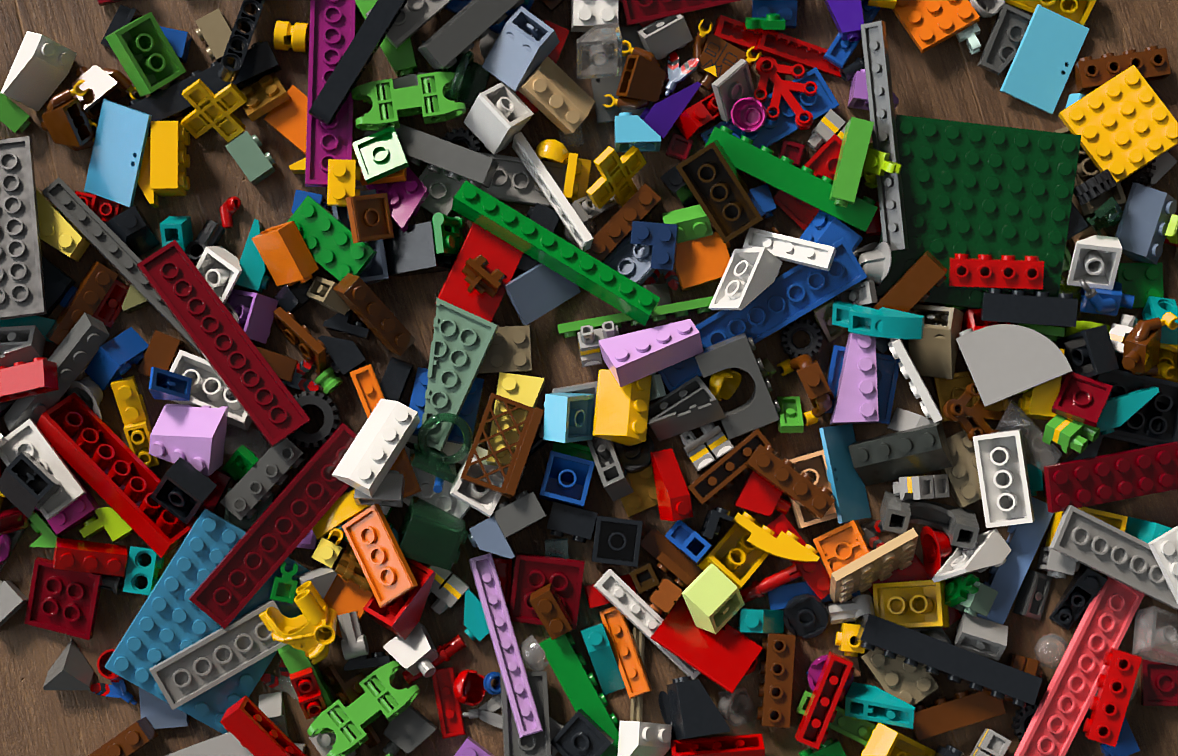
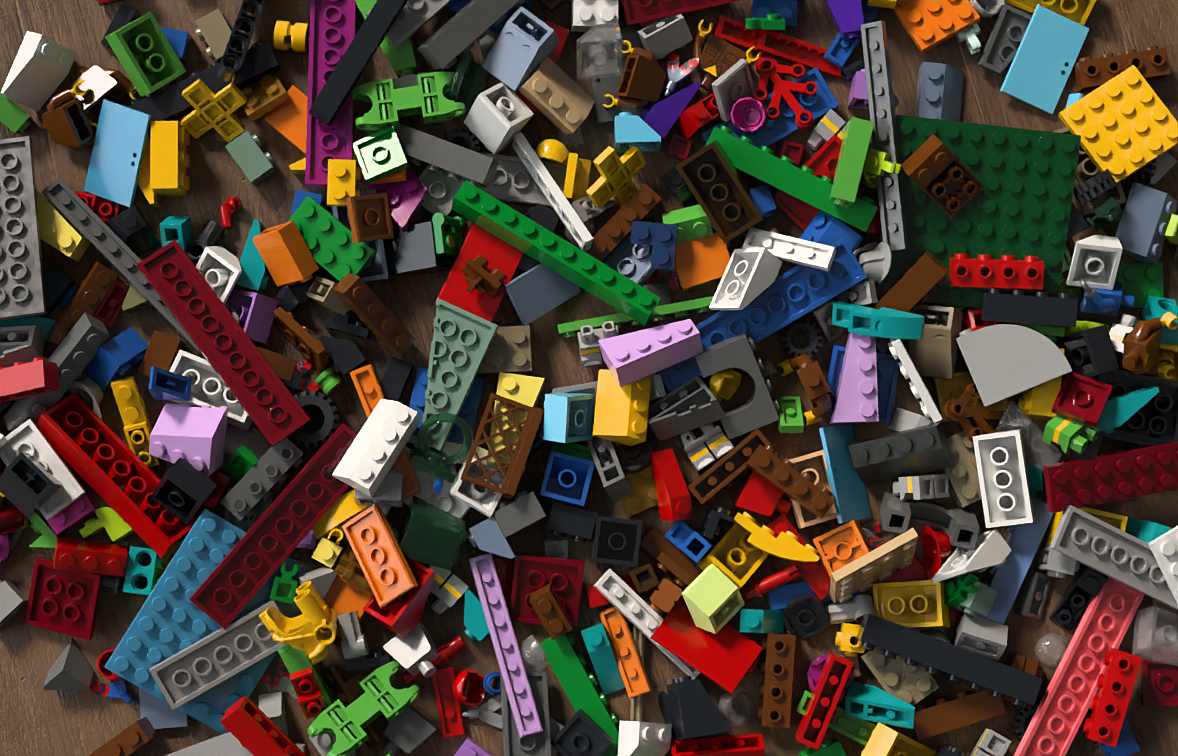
(939, 92): none -> sand blue slope
(942, 176): none -> reddish brown slope

